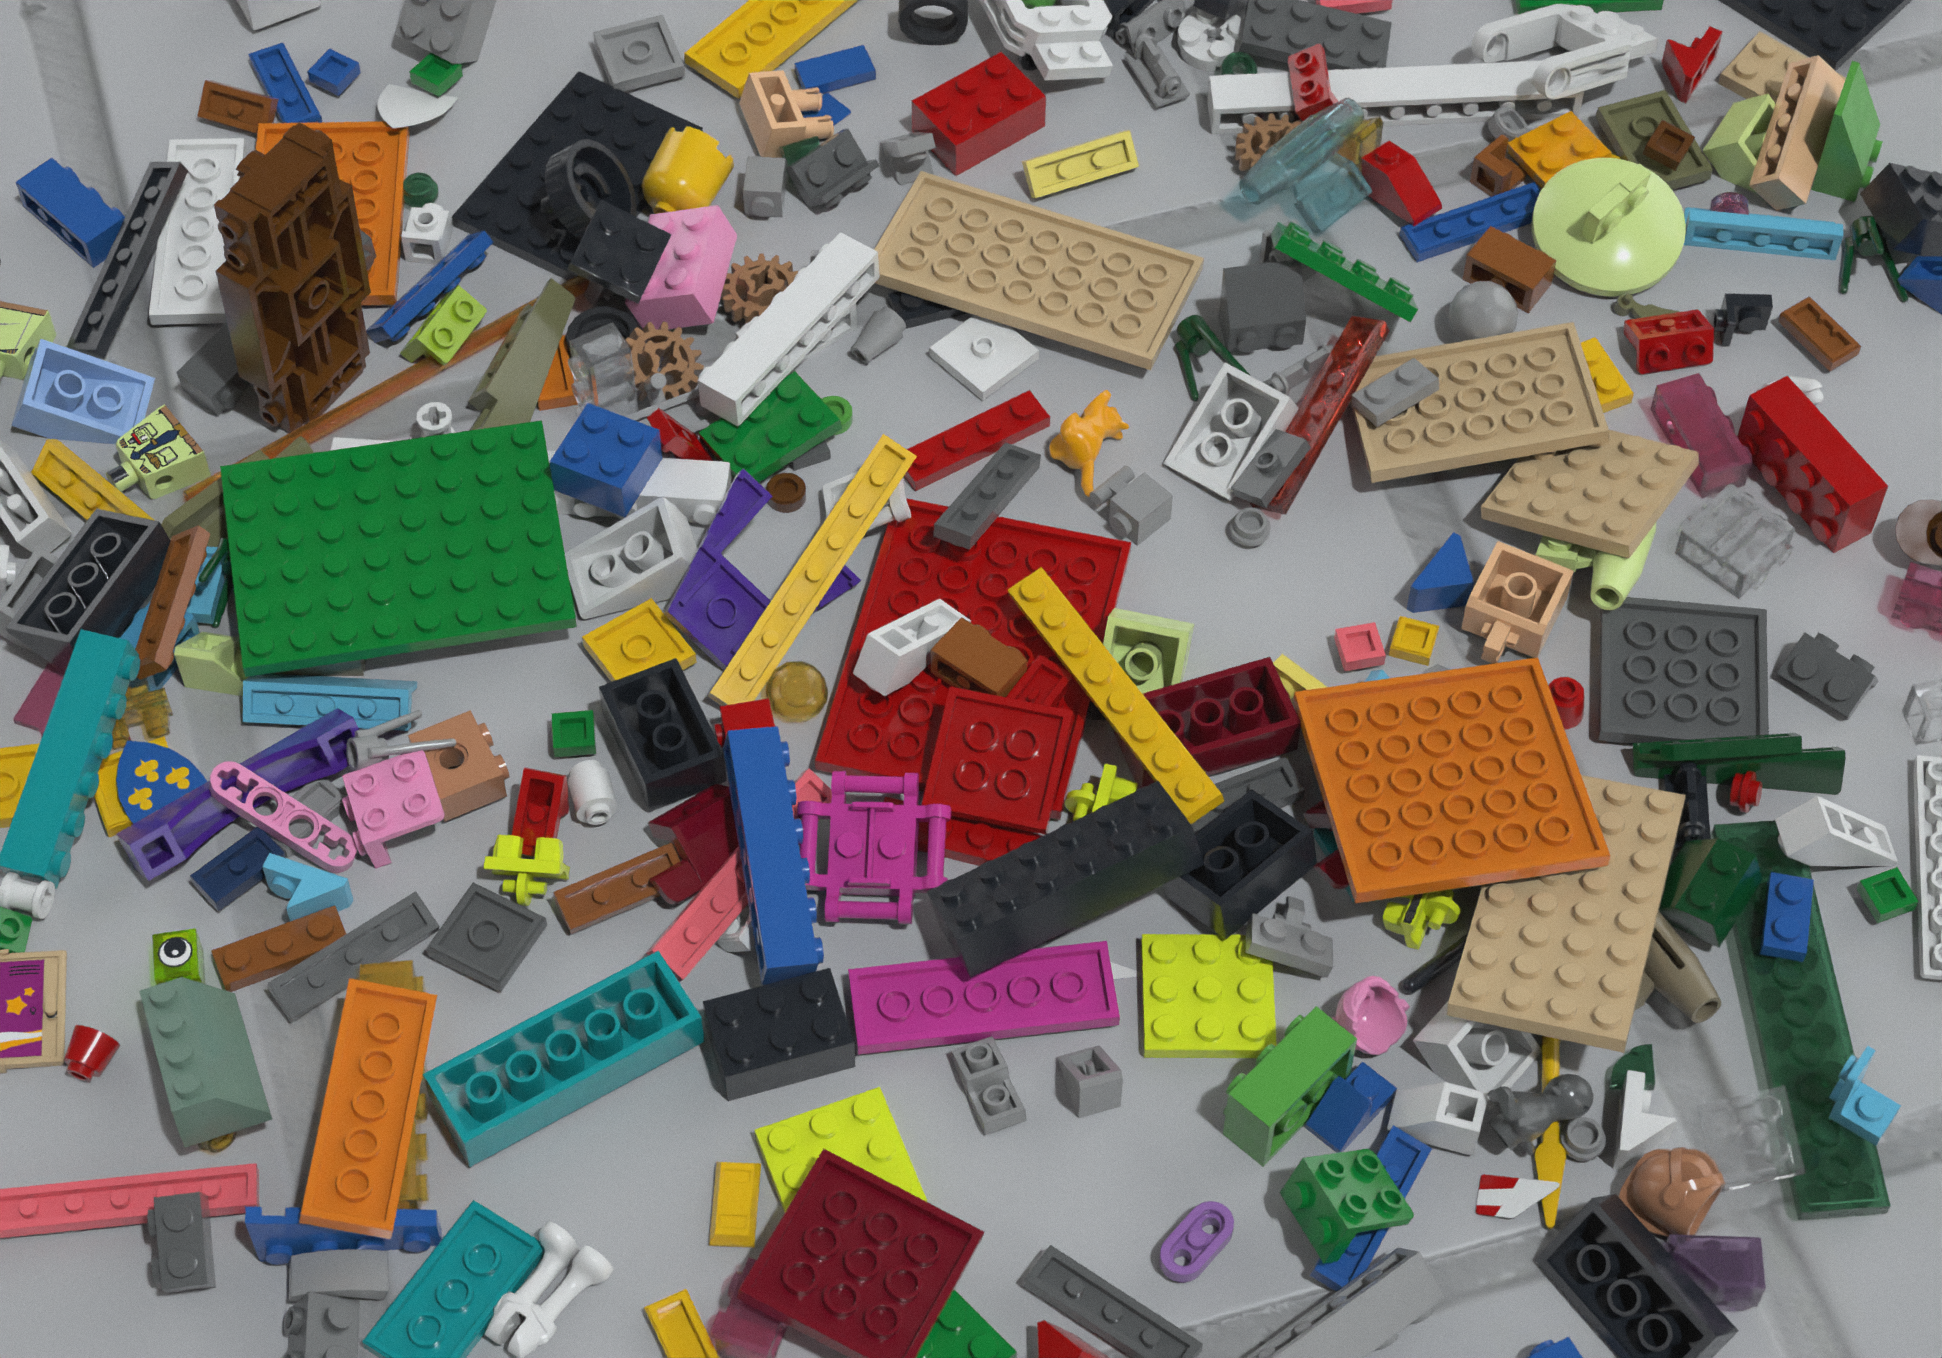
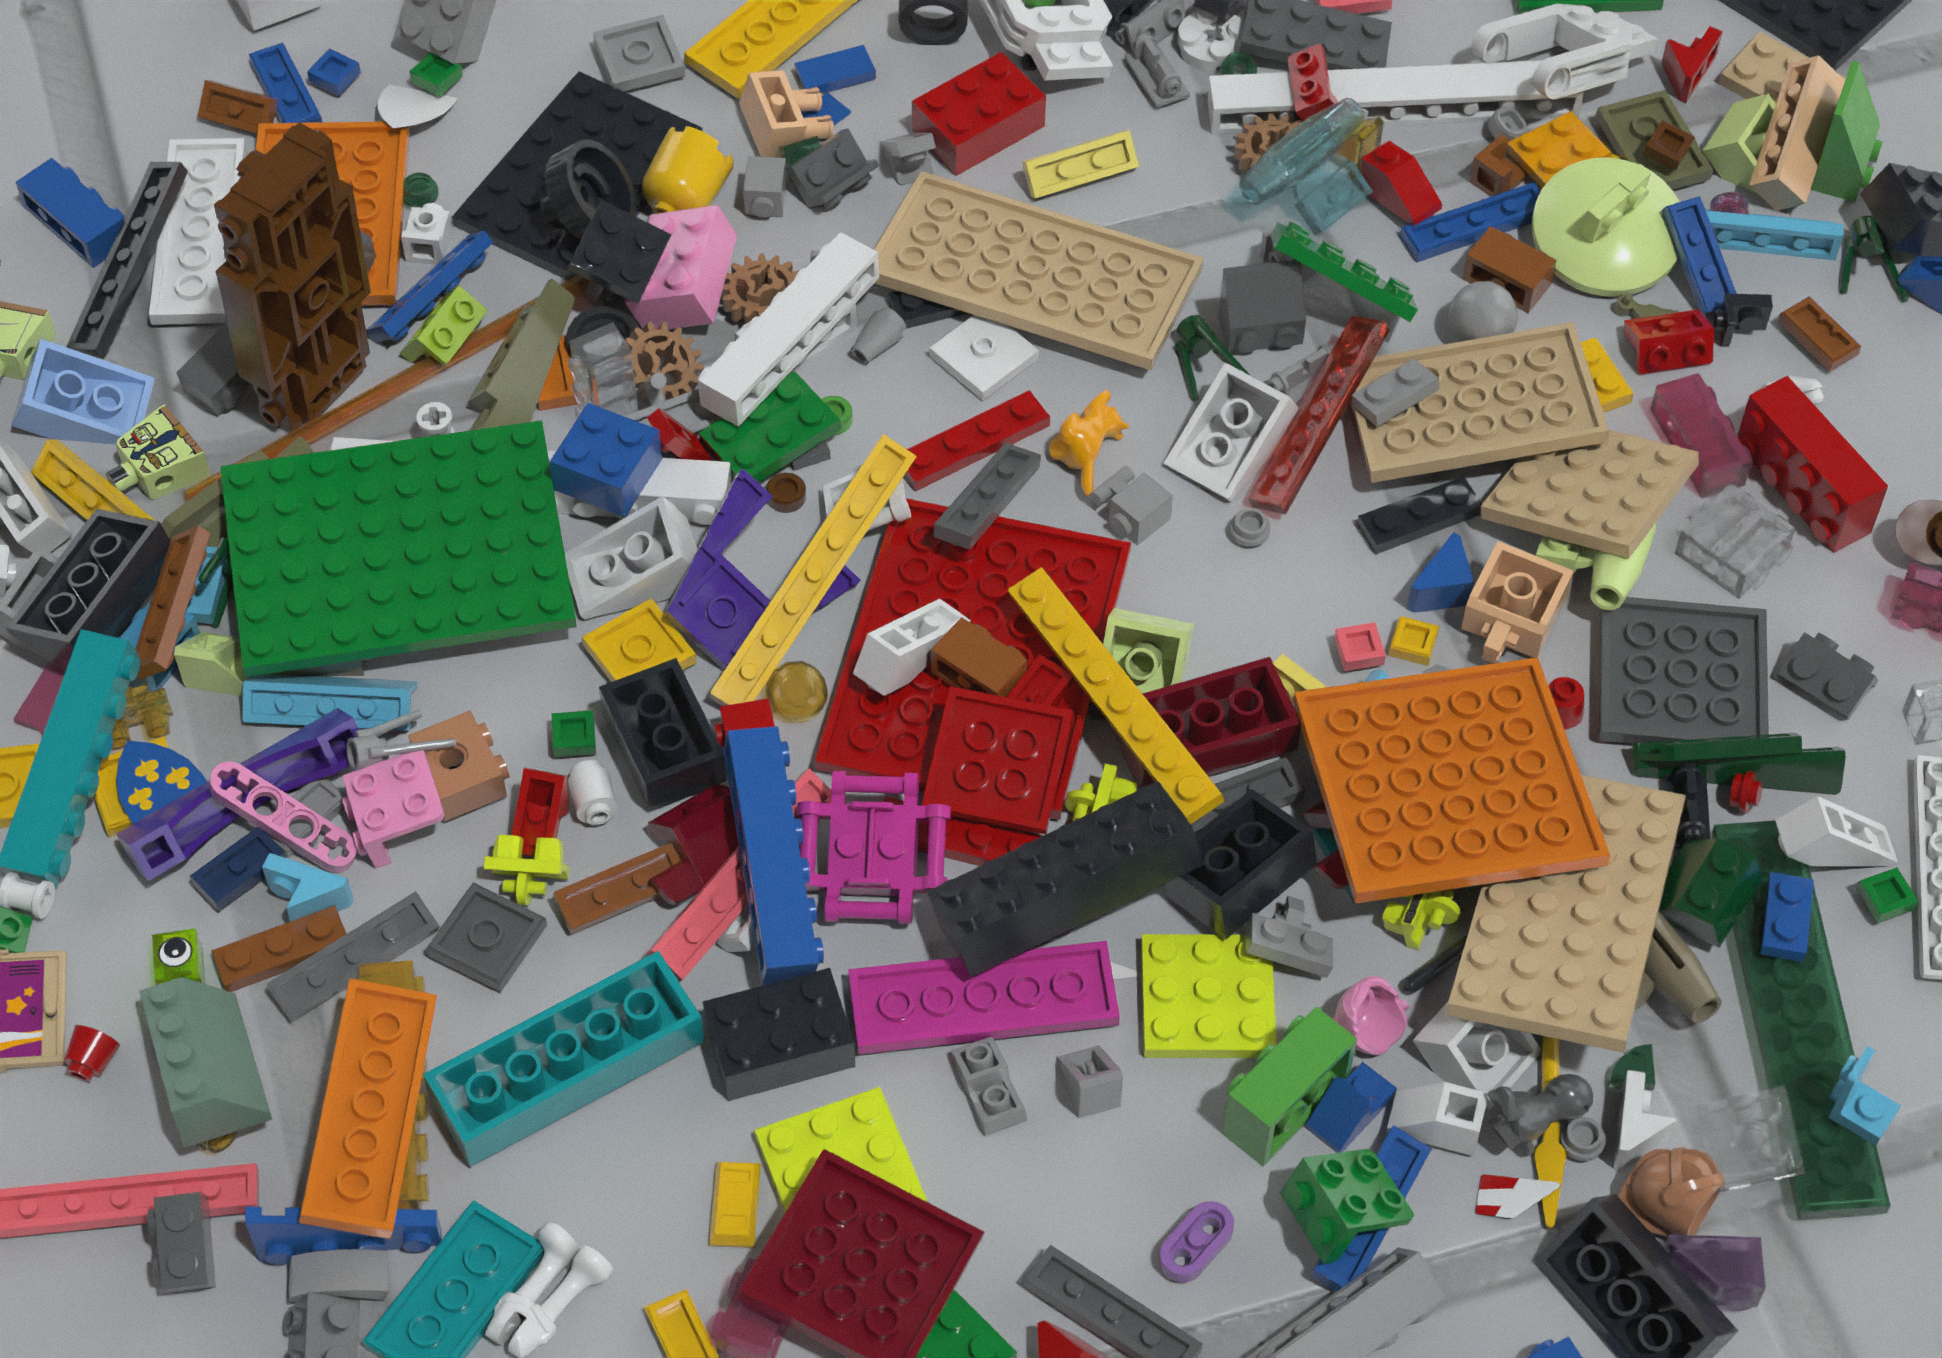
(1270, 468): dark grey plate -> none
(1419, 515): none -> black plate
(1699, 253): none -> blue tile

